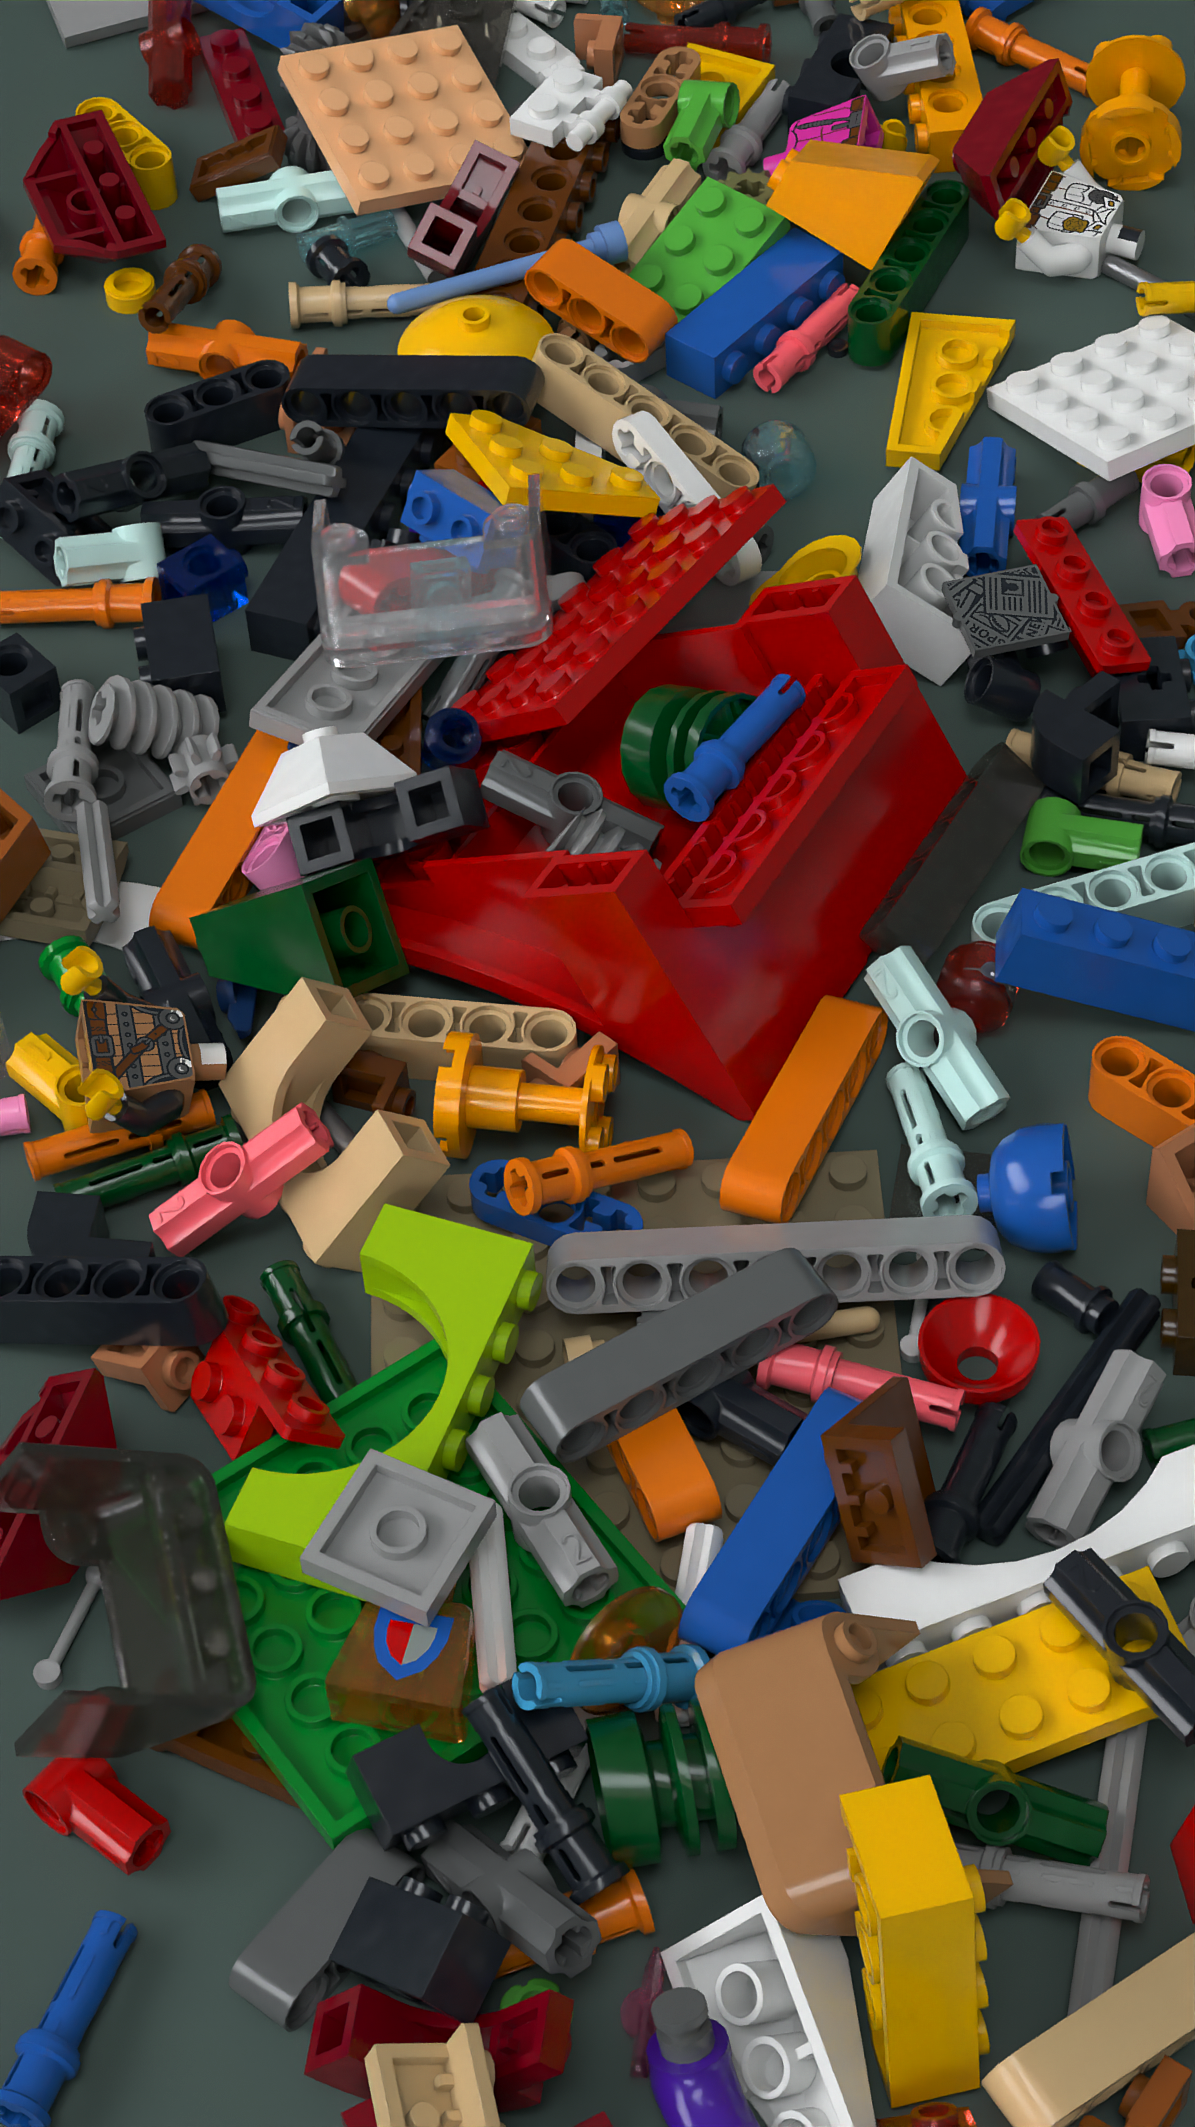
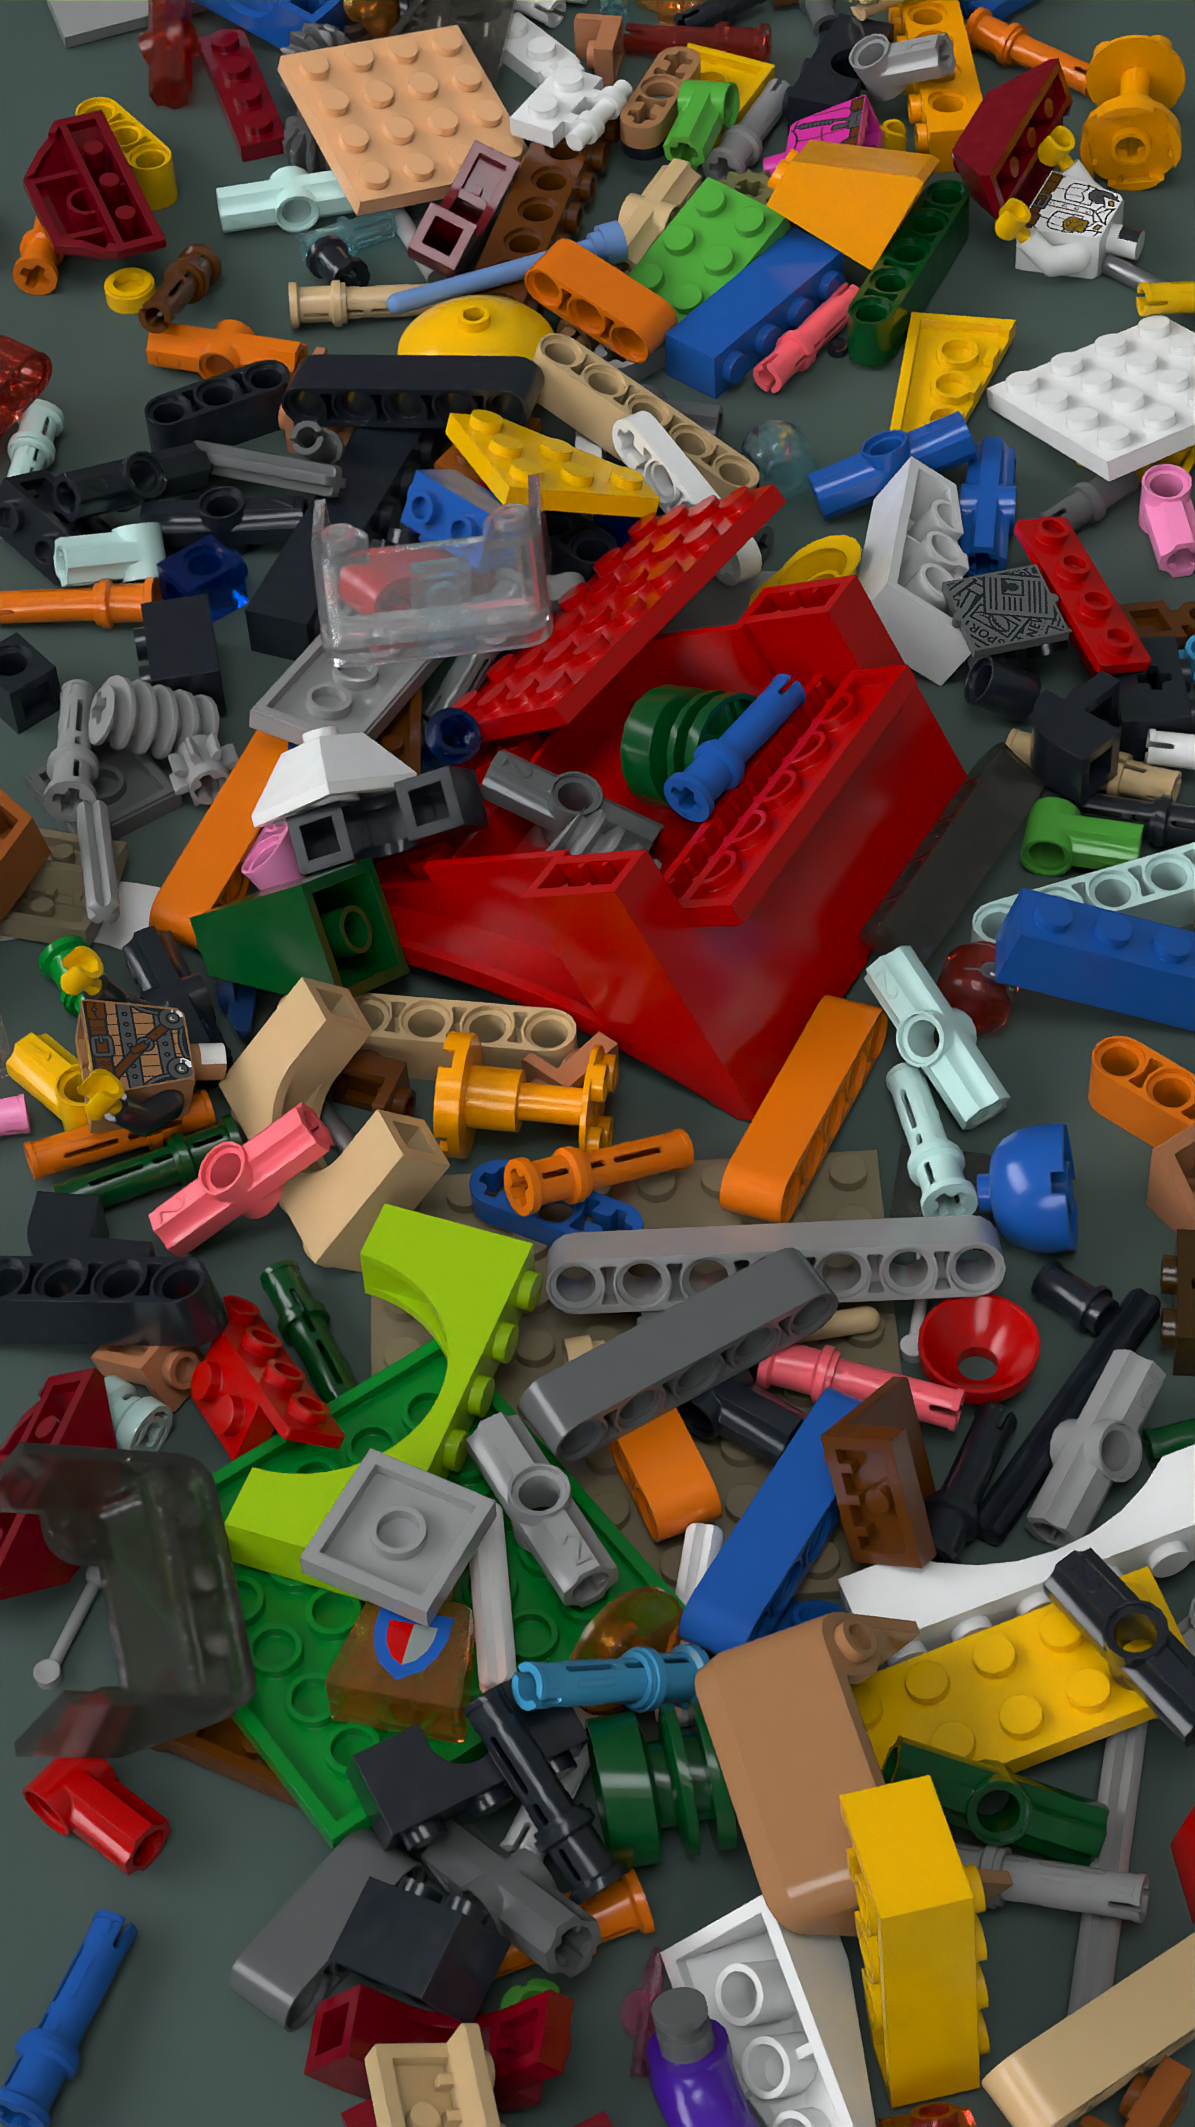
(136, 1421): none -> light aqua wheel
(238, 162): reddish brown plate -> none
(865, 474): none -> blue piece

